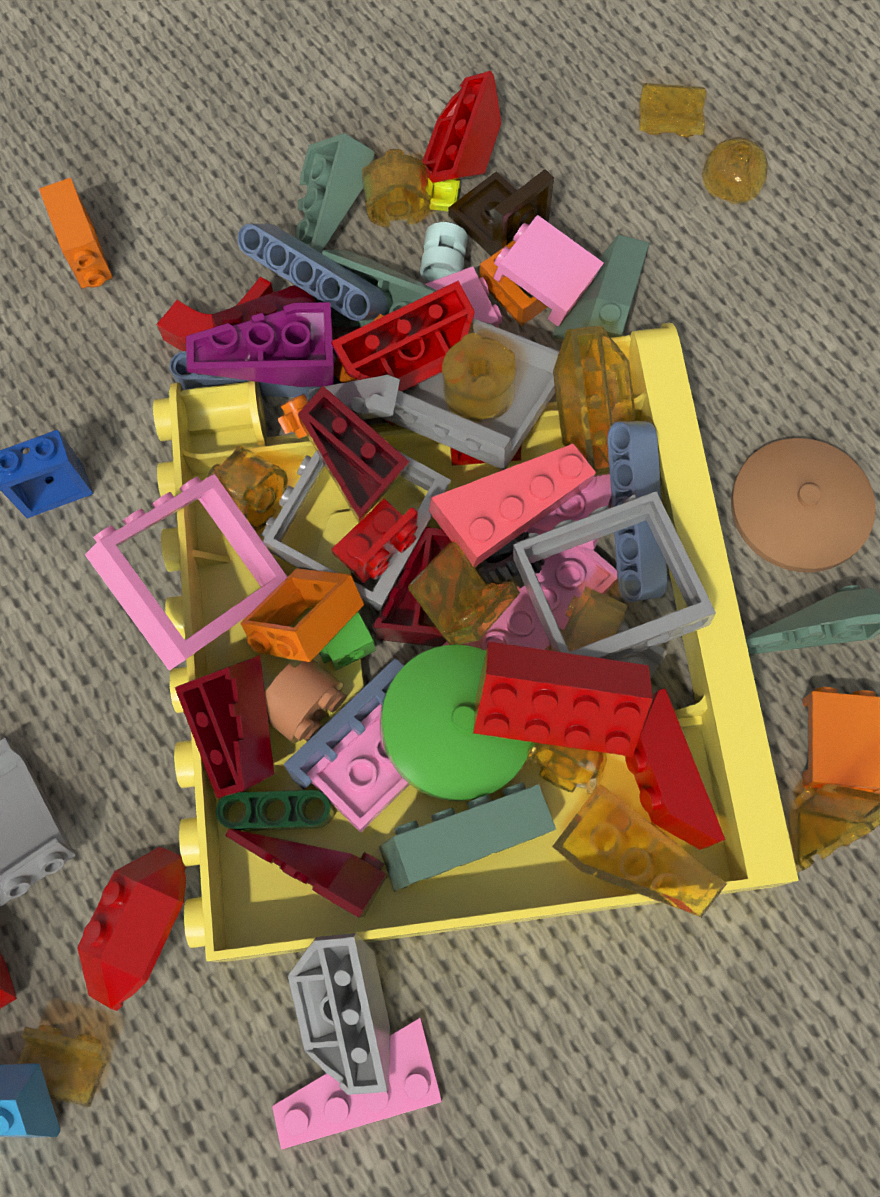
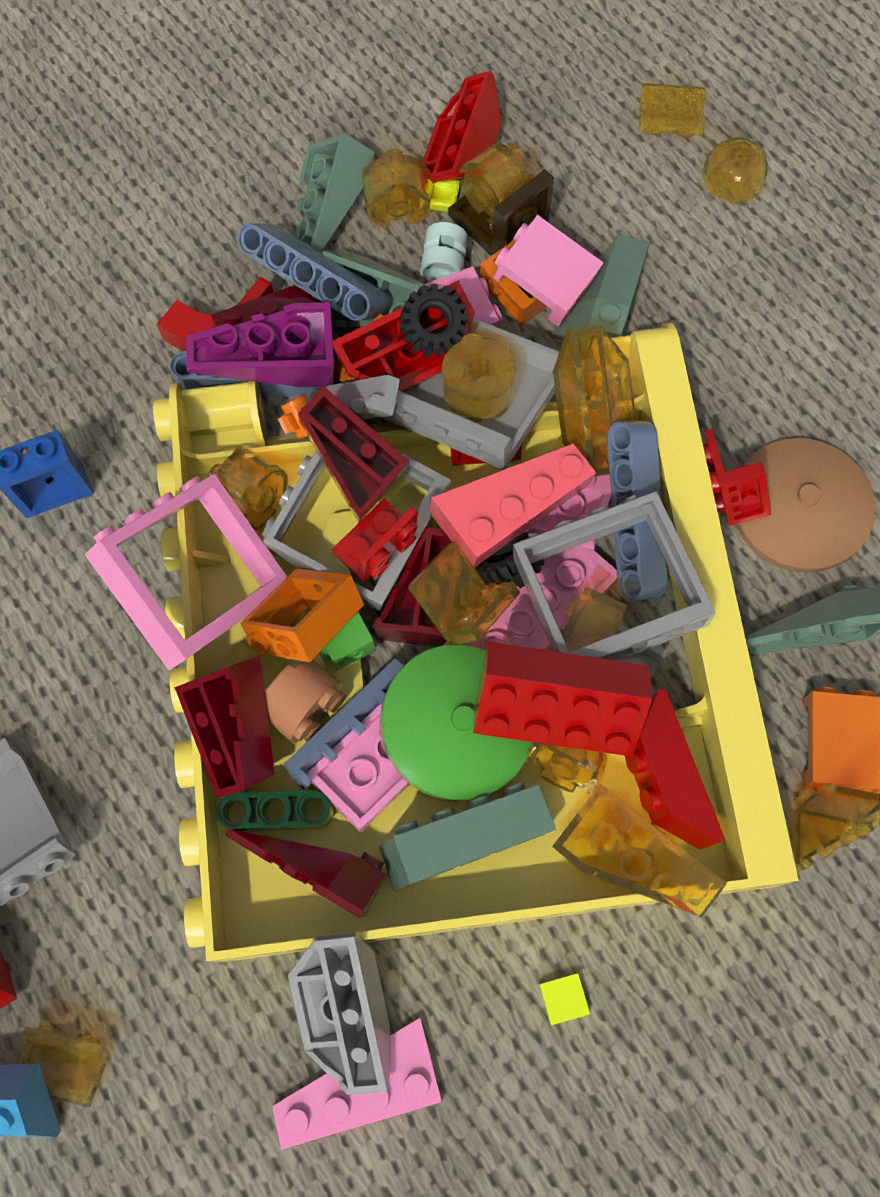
(75, 233): orange window -> none
(131, 926): red wedge -> none
(439, 300): none -> black tyre
(493, 177): none -> clear yellow brick
(564, 999): none -> neon yellow tile
(737, 492): none -> red bracket

